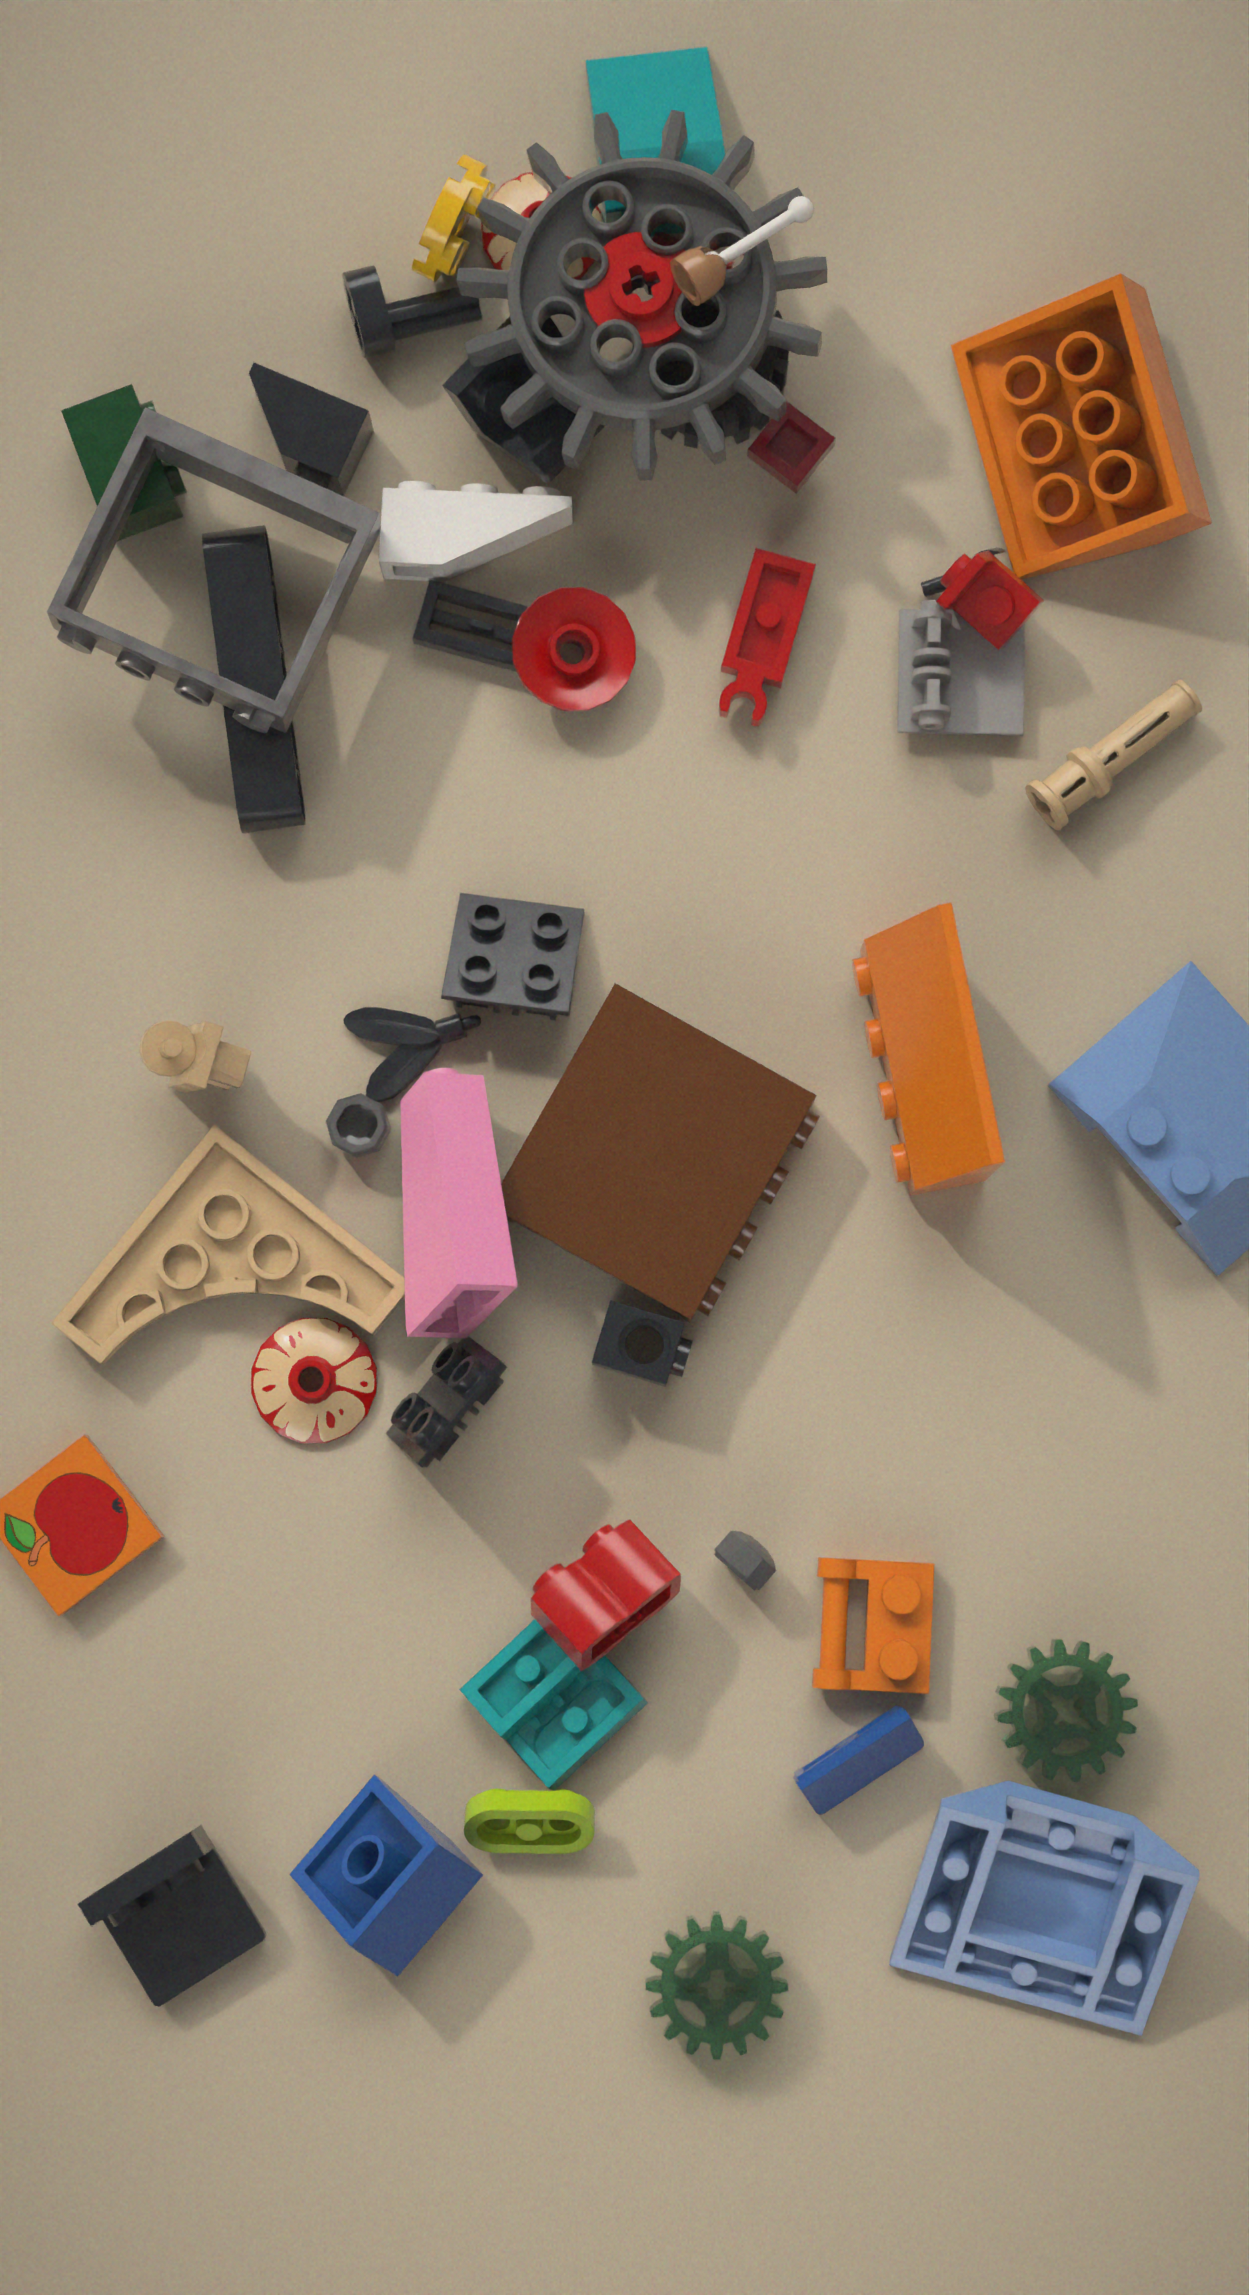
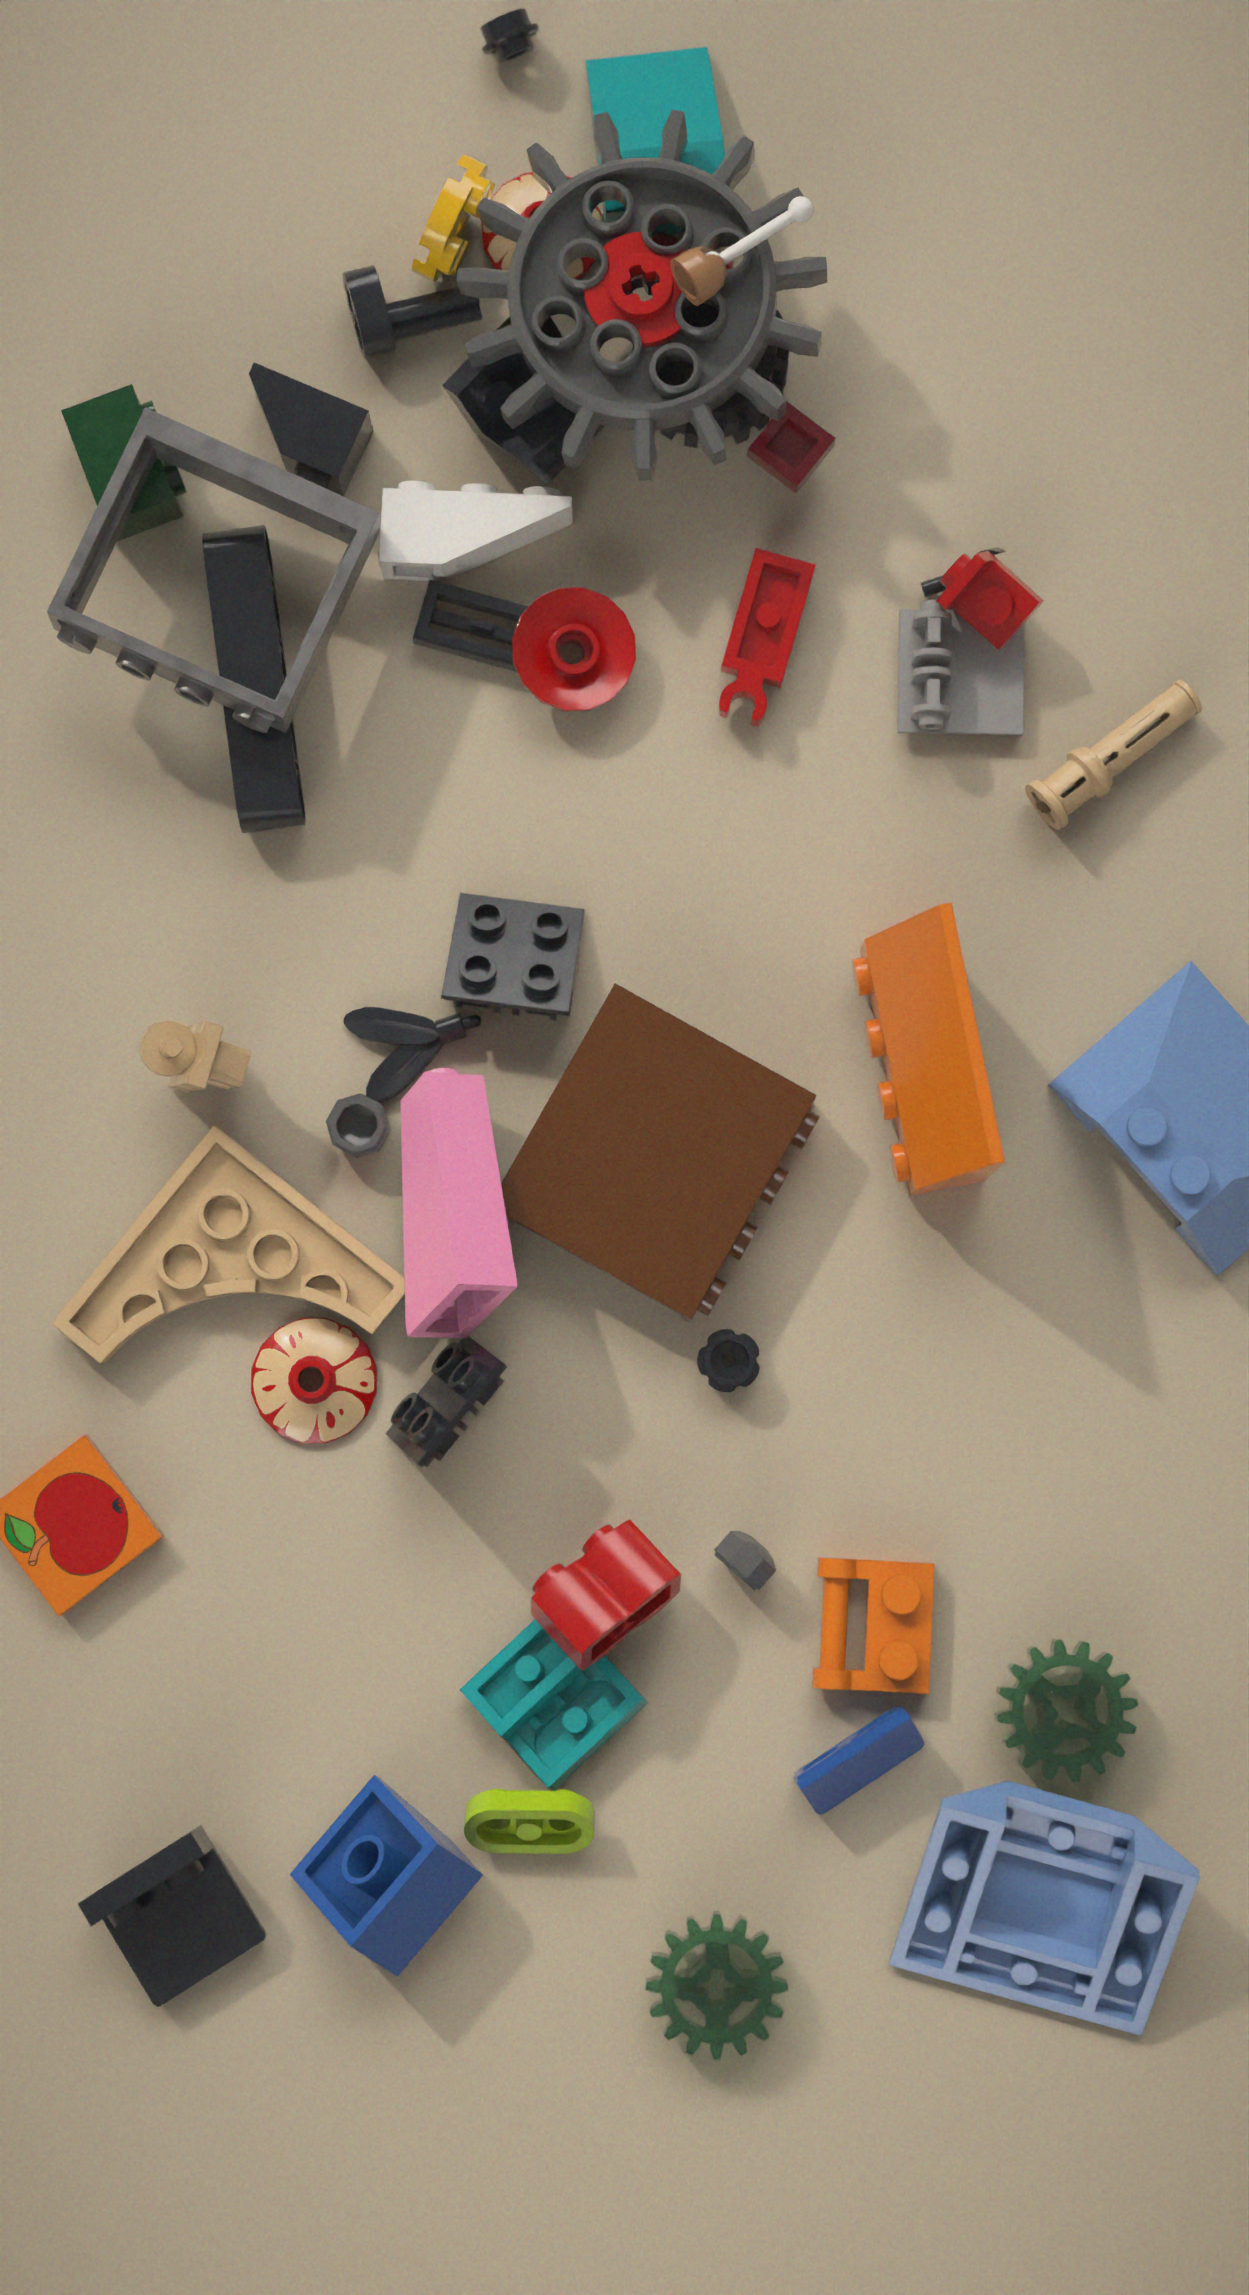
(509, 35): none -> black plate
(620, 1323): black brick -> none
(711, 1360): none -> black plate
(1081, 430): orange slope -> none

